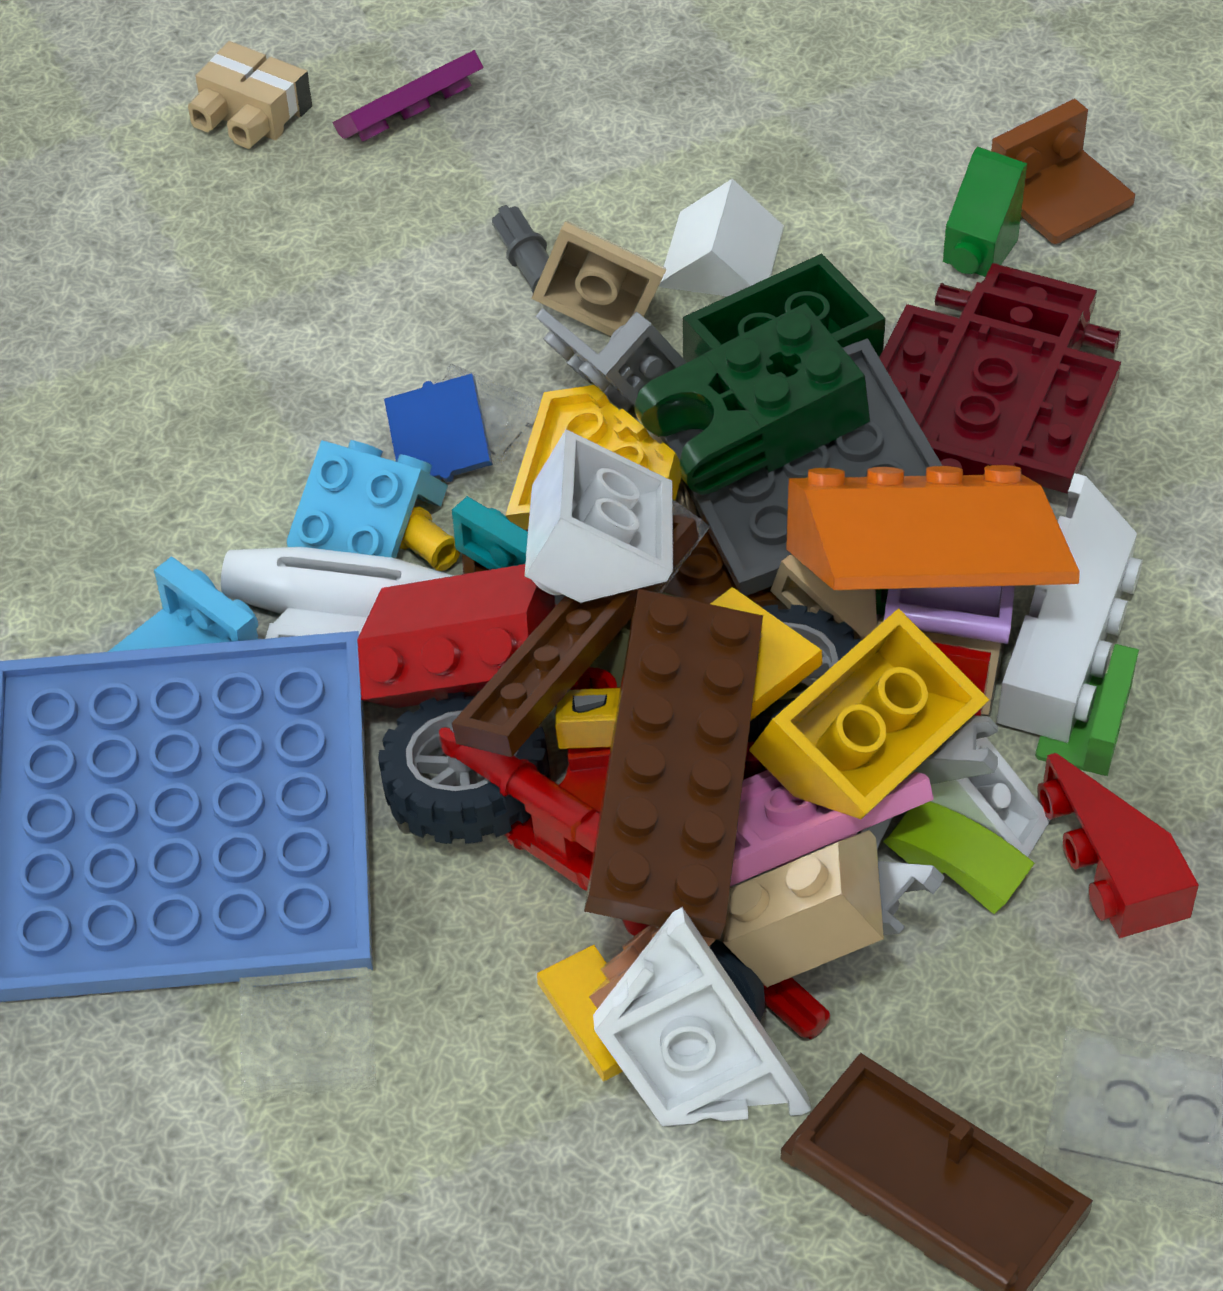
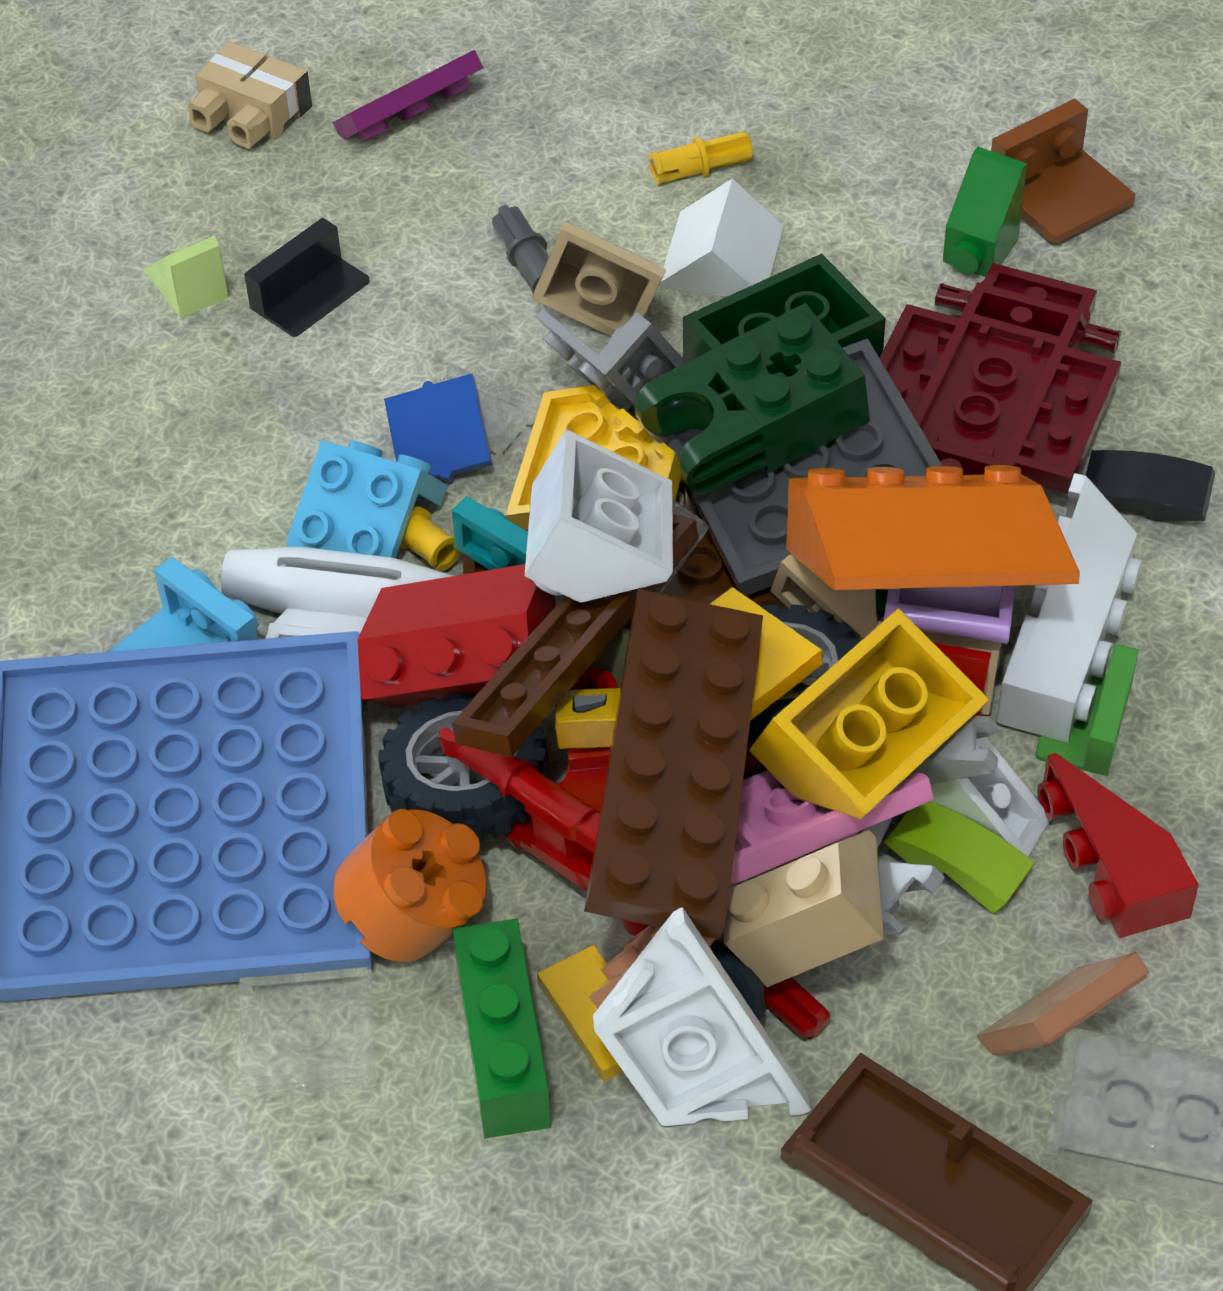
(191, 277): none -> yellowish green slope
(303, 280): none -> black panel
(411, 884): none -> orange brick
(501, 1028): none -> green brick
(700, 157): none -> yellow axle
(1064, 1005): none -> nougat tile
(1157, 483): none -> black slope

